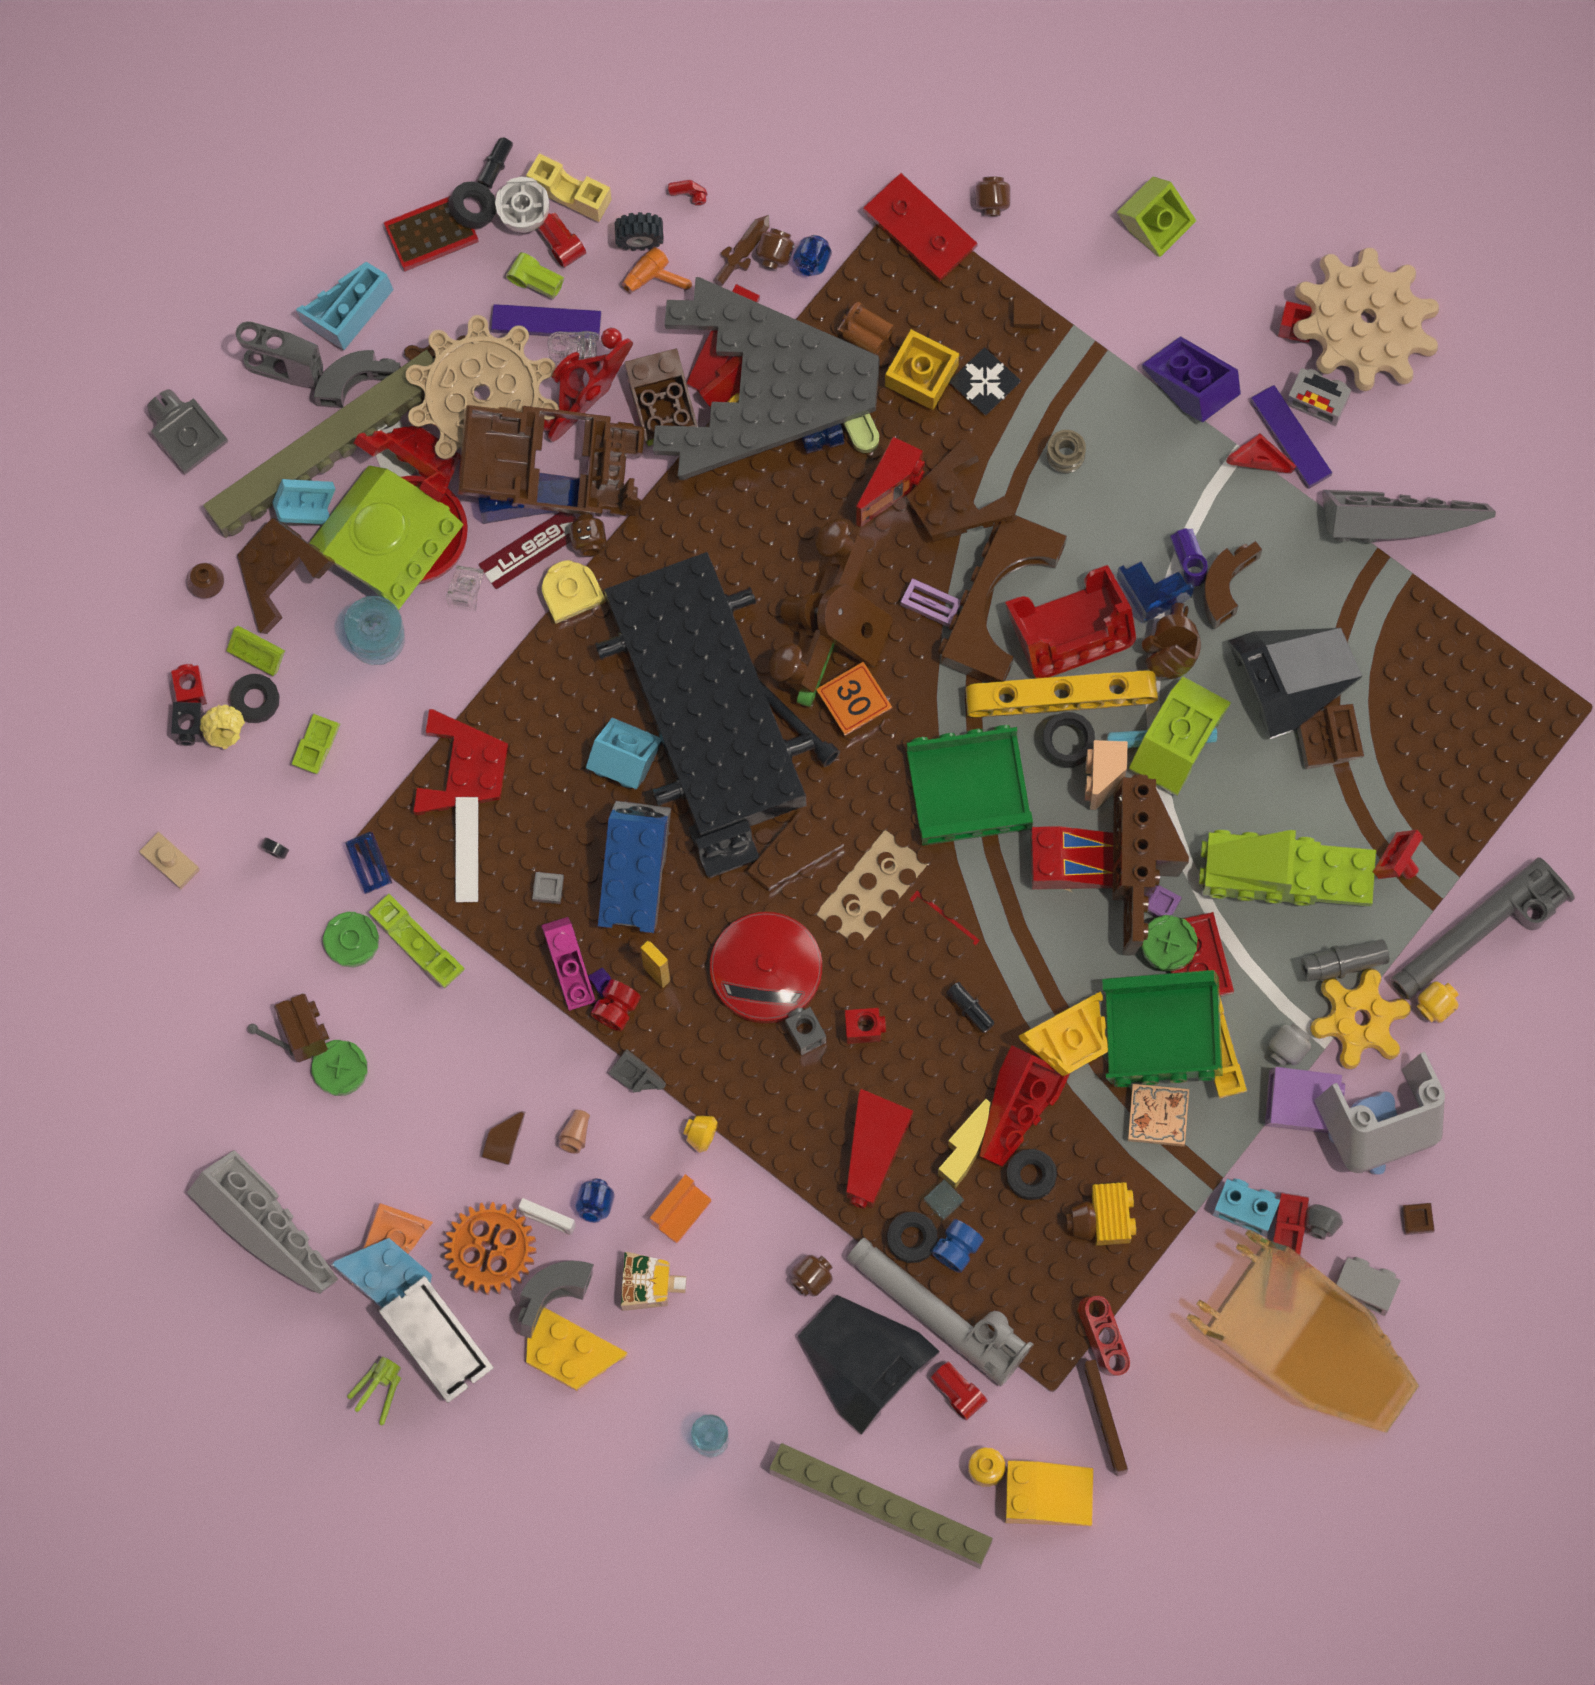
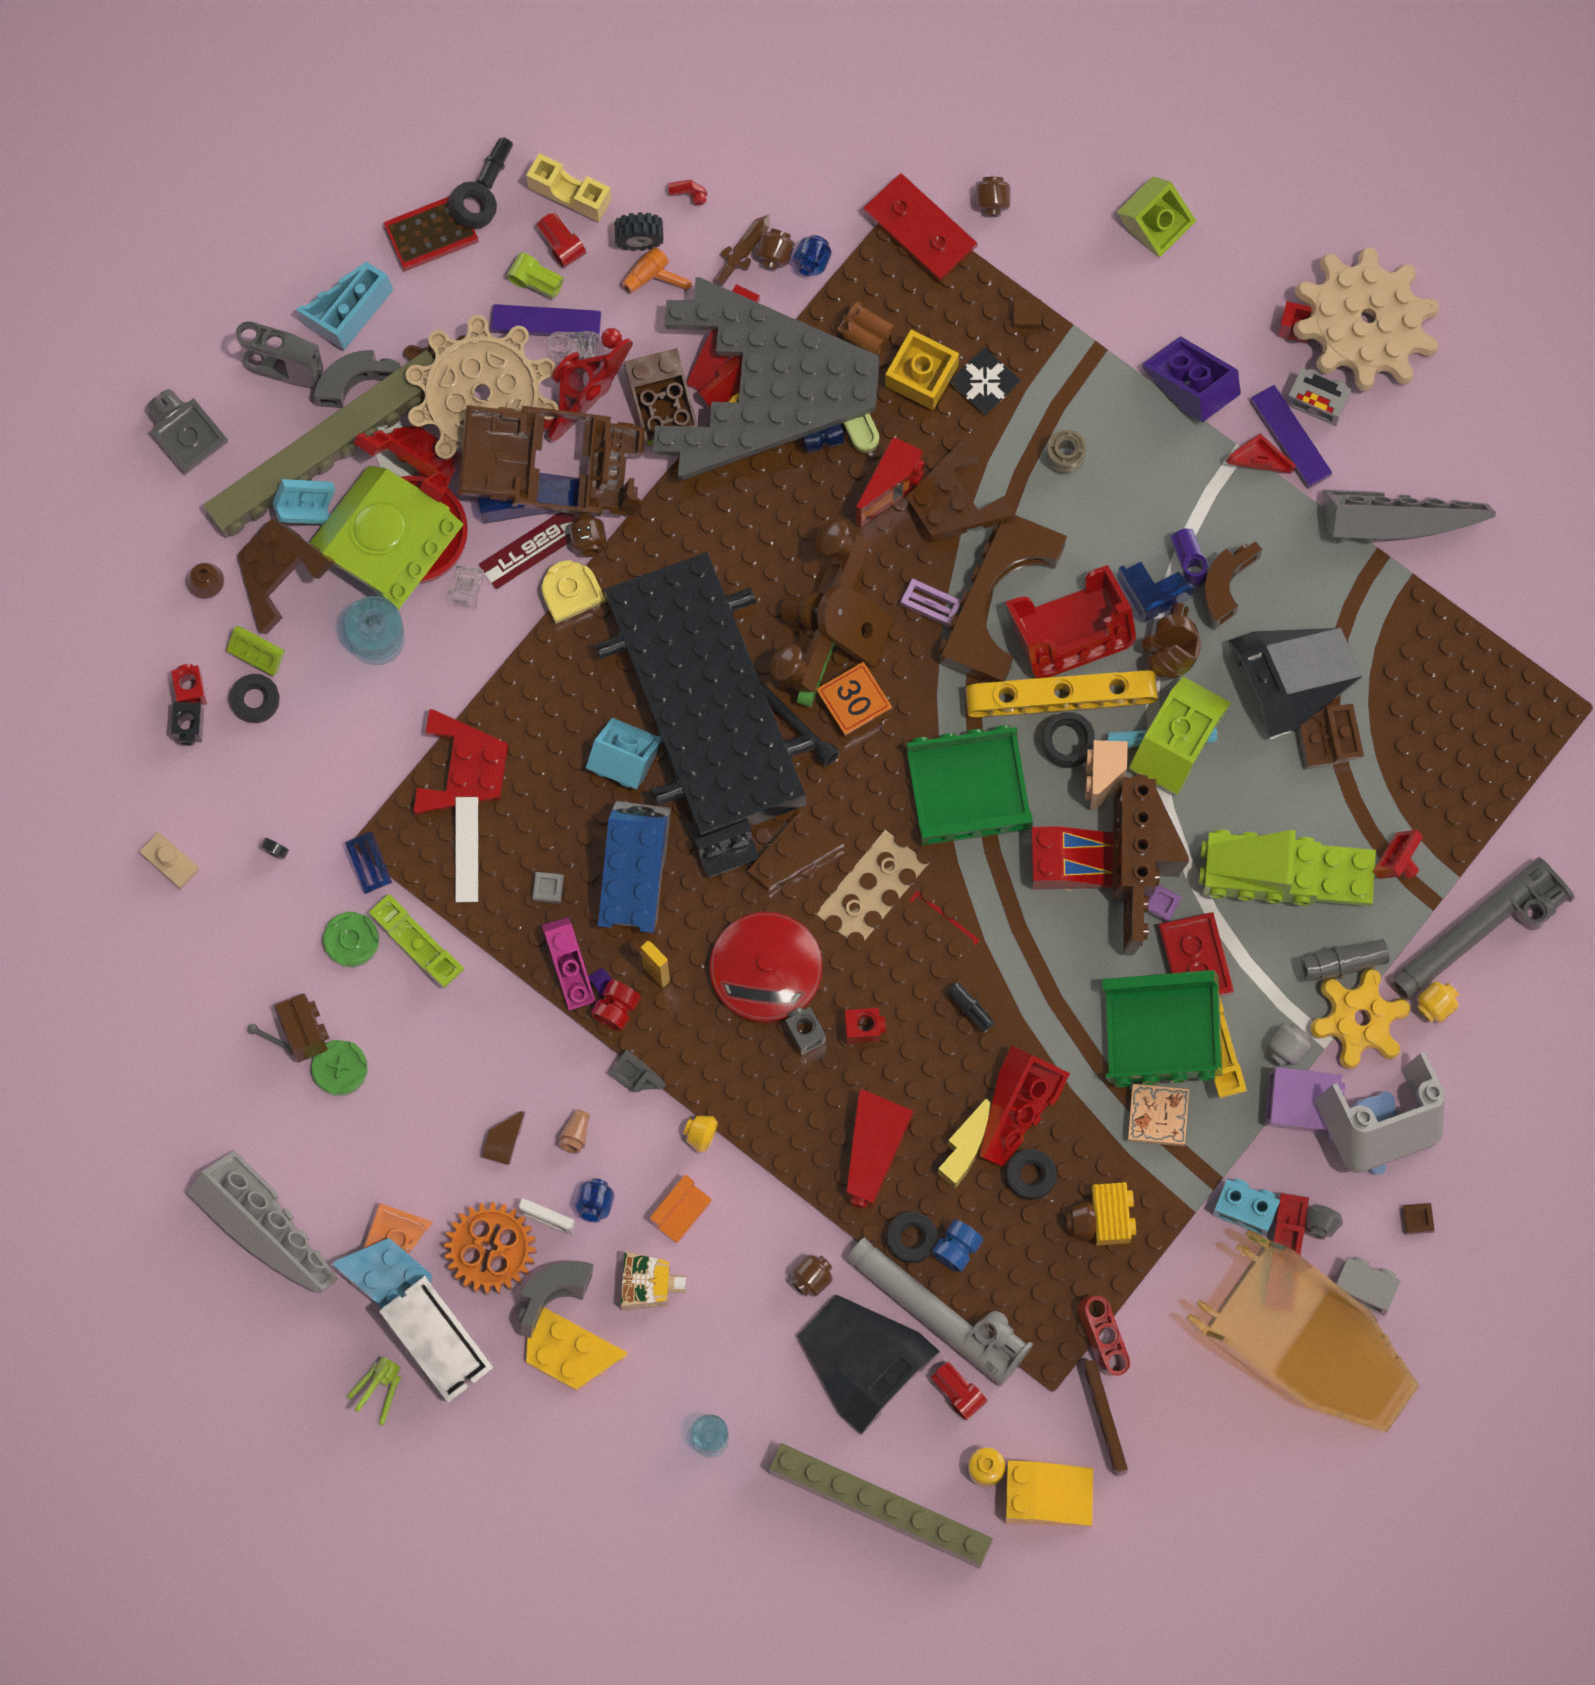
(222, 726): light yellow piece -> none
(316, 744): lime slope -> none
(522, 204): white cylinder -> none
(943, 1200): clear light blue tile -> none
(1070, 1036): yellow wing -> none
(1169, 943): bright green tile -> none

